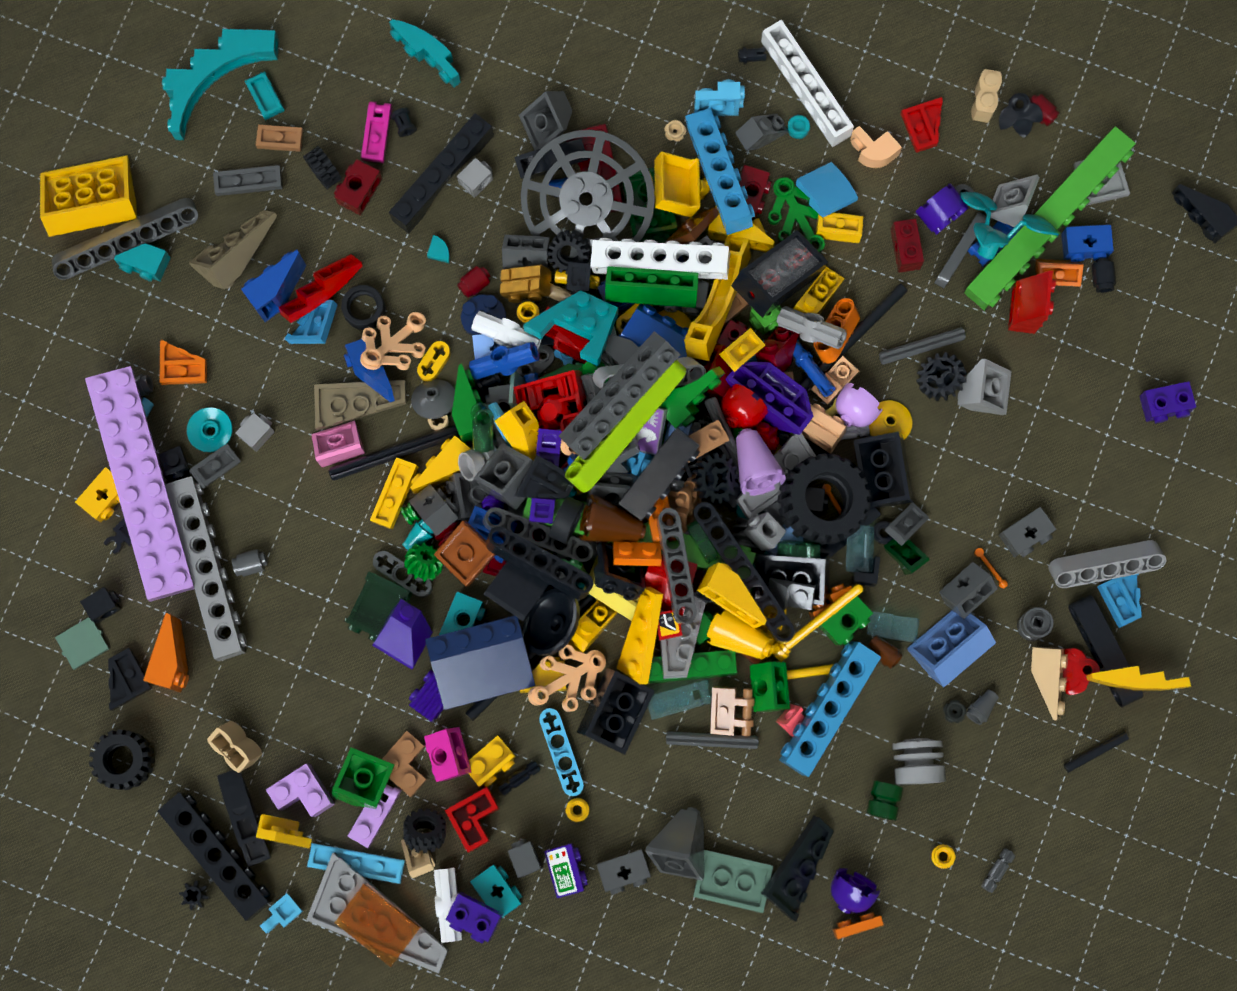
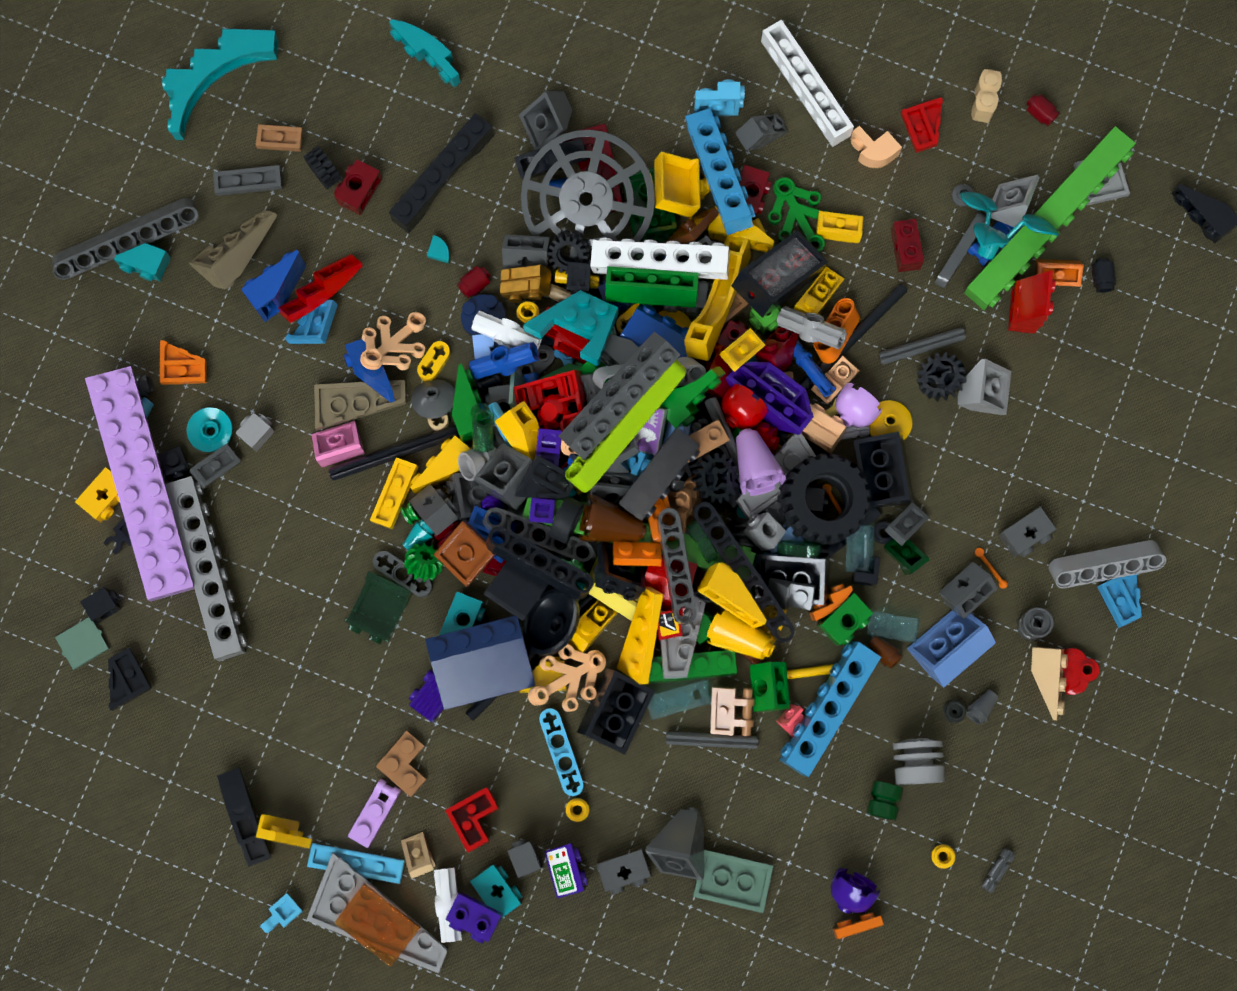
(87, 196): yellow slope -> none
(103, 754): black tyre -> none
(168, 660): orange slope -> none
(173, 813): black brick -> none
(187, 894): black gear -> none
(234, 746): tan brick -> none
(249, 563): dark grey brick -> none
(264, 96): teal tile -> none
(304, 786): lavender brick -> none
(355, 292): black tyre -> none
(362, 779): green slope -> none
(376, 132): dark pink plate -> none
(403, 122): black bush -> none
(404, 634): dark purple slope -> none
(424, 841): black tyre -> none
(451, 743): dark pink brick -> none
(475, 177): light grey brick -> none
(491, 761): yellow bracket -> none
(518, 777): black axle -> none
(675, 125): tan plate -> none
(751, 55): black pin -> none
(782, 650): yellow piece -> none
(793, 876): black wing -> none
(798, 127): teal tile -> none
(827, 189): dark azure slope -> none
(942, 207): dark purple brick -> none
(1022, 118): black plate -> none
(1095, 752): black bar -> none
(1097, 236): blue brick -> none
(1102, 644): black beam -> none
(1131, 679): yellow slope -> none
(1168, 402): dark purple brick -> none

